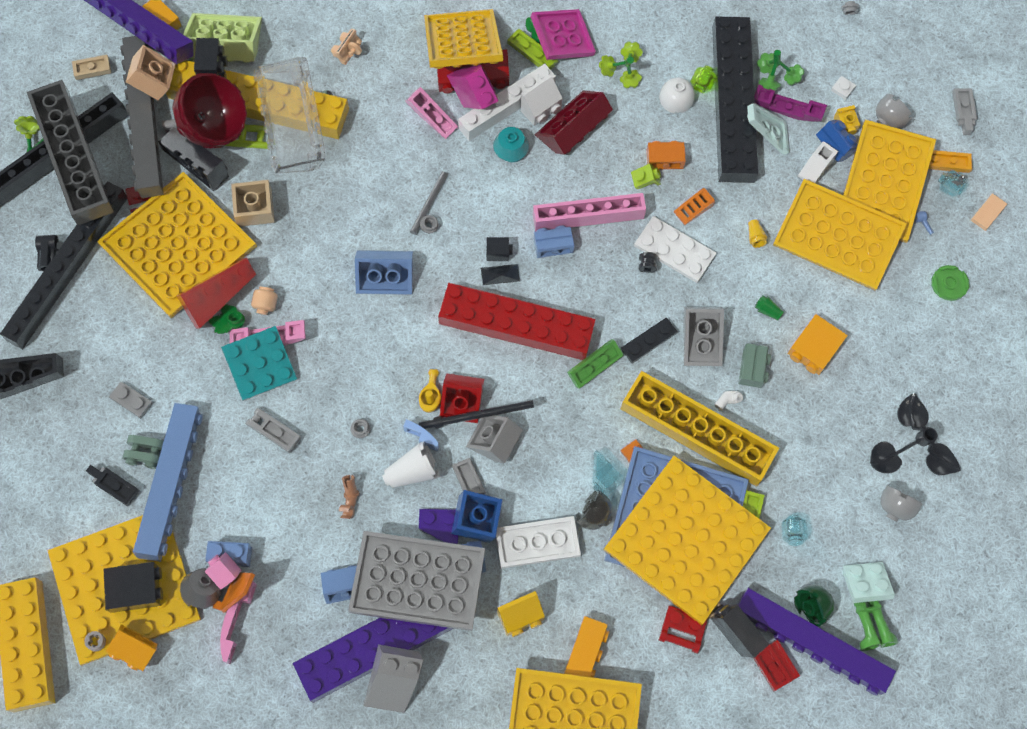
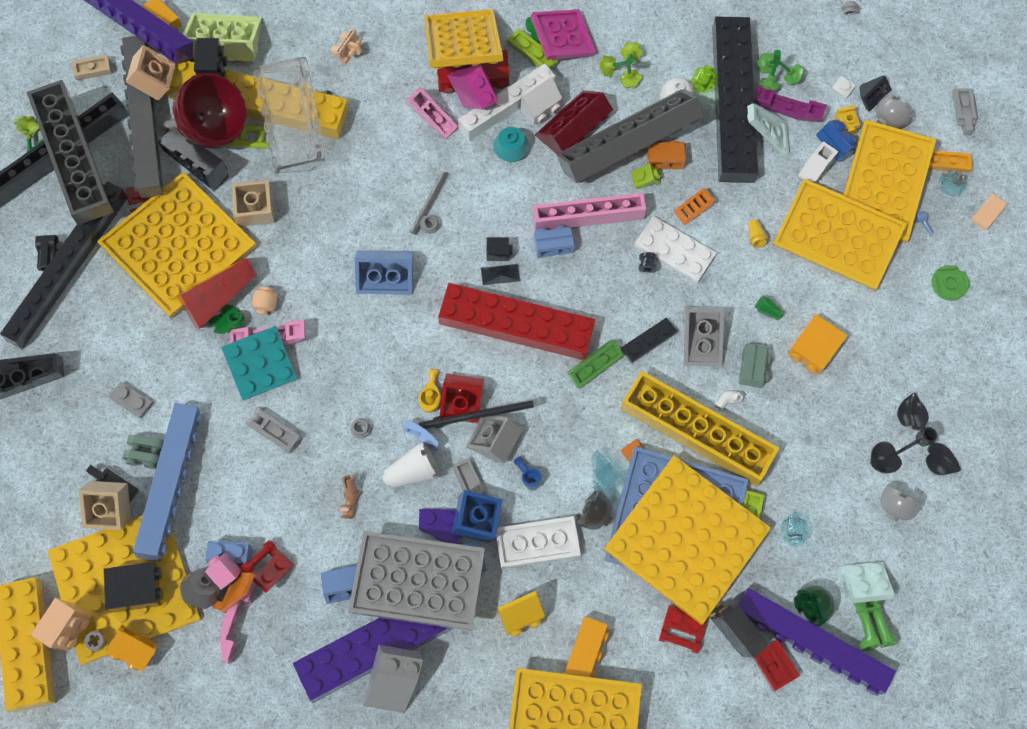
(61, 625): none -> light nougat brick
(105, 505): none -> tan brick
(272, 571): none -> red plate
(528, 474): none -> blue bar
(630, 135): none -> dark grey brick
(874, 91): none -> black slope

